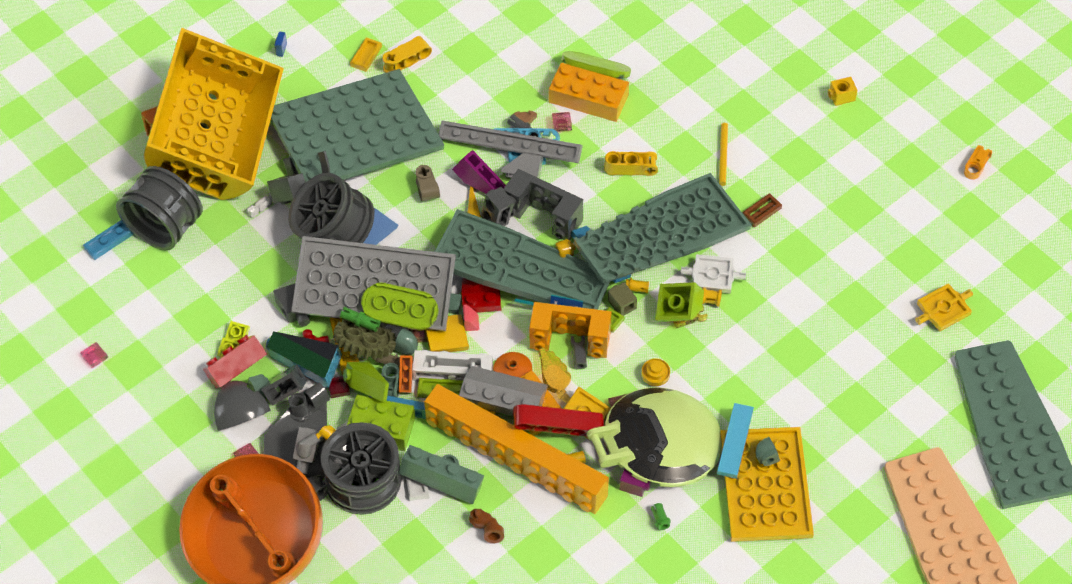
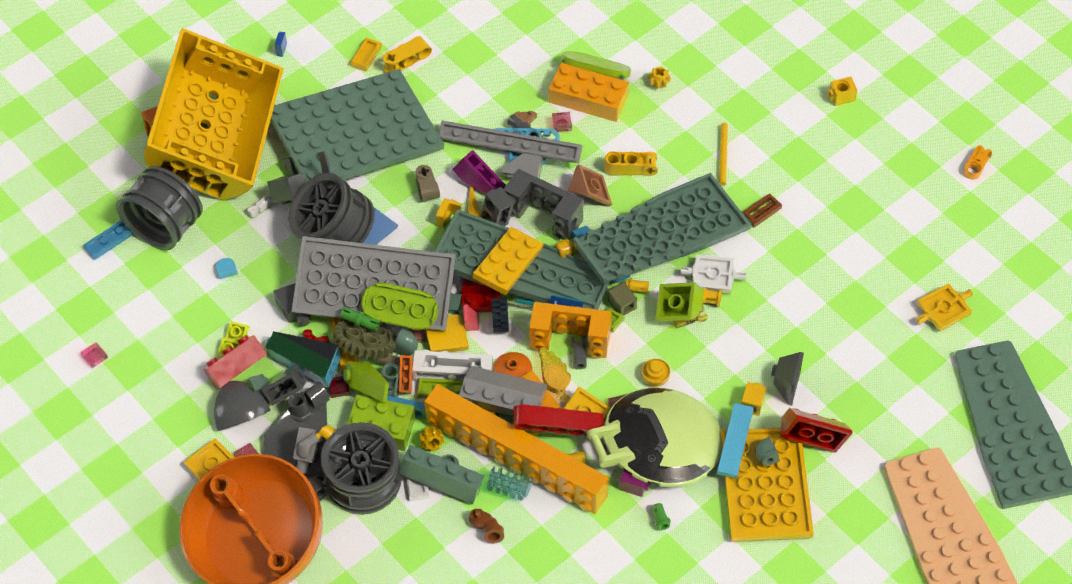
(207, 458): none -> yellow plate
(226, 268): none -> medium azure tile
(431, 438): none -> yellow gear
(445, 211): none -> yellow bracket
(500, 315): none -> black bush
(508, 260): none -> yellow plate
(509, 484): none -> clear light blue piece
(589, 185): none -> nougat slope
(659, 77): none -> yellow gear
(754, 397): none -> yellow brick
(787, 375): none -> dark grey slope
(814, 430): none -> red slope

